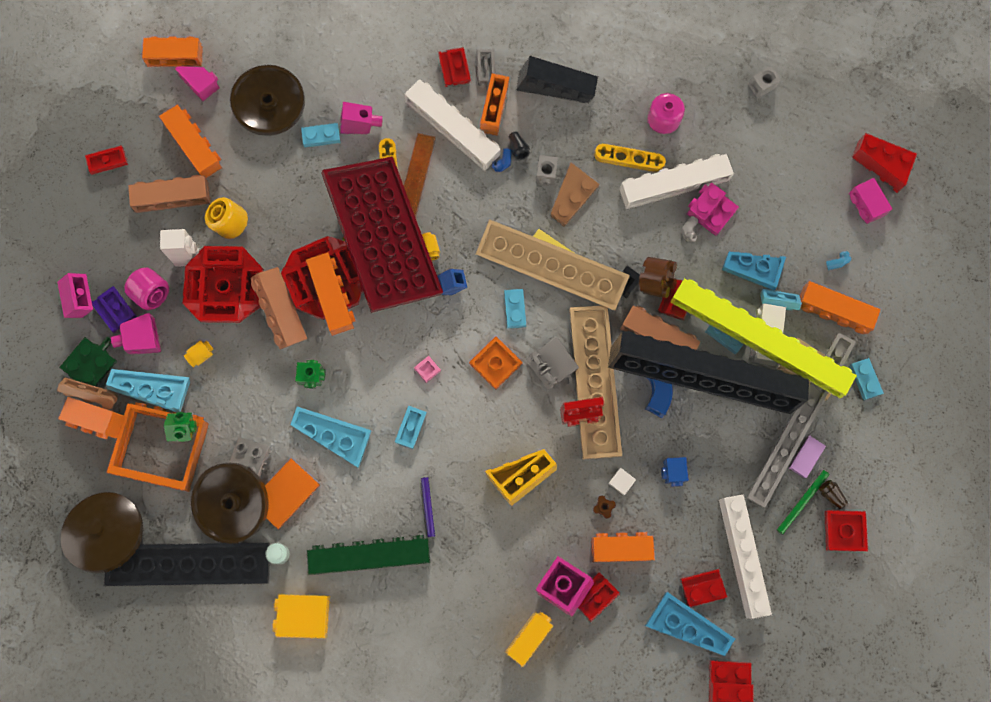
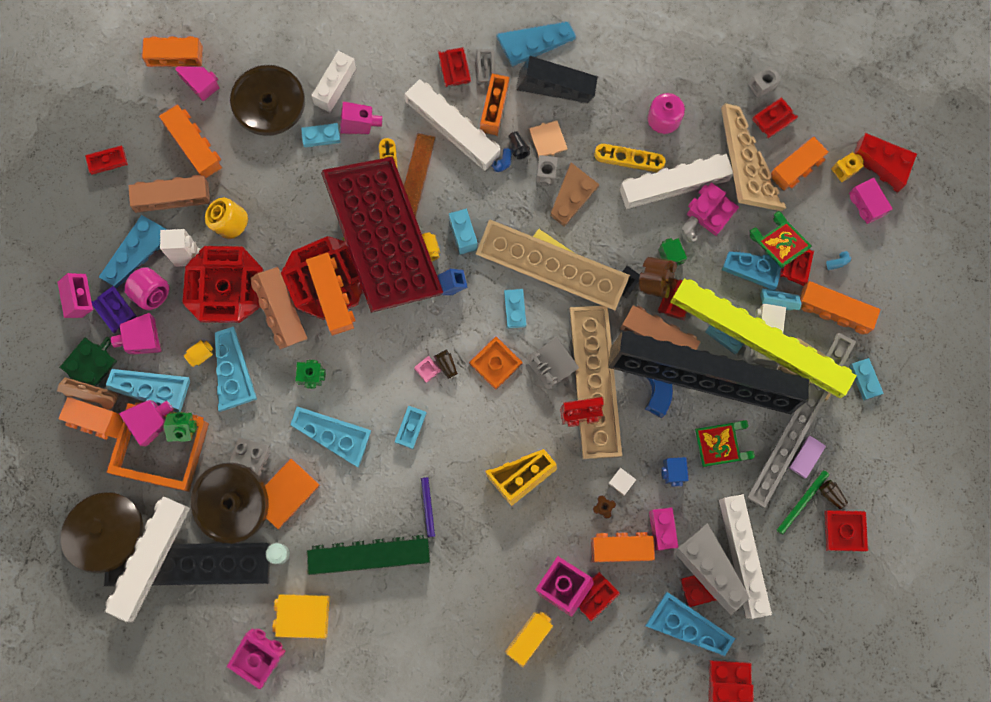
(134, 251): none -> dark azure wing
(146, 420): none -> dark pink torso
(147, 559): none -> white brick
(233, 375): none -> medium azure wing
(256, 657): none -> dark pink plate
(334, 81): none -> white brick
(446, 364): none -> dark brown cone
(463, 231): none -> medium azure brick
(534, 41): none -> dark azure wing
(548, 139): none -> light nougat piece
(663, 529): none -> dark pink brick
(672, 250): none -> green brick
(713, 569): none -> light grey wedge
(720, 445): none -> flag
(748, 165): none -> tan wing
(774, 117): none -> red plate
(782, 243): none -> flag
(799, 164): none -> orange brick
(799, 268): none -> red plate
(848, 166): none -> yellow brick

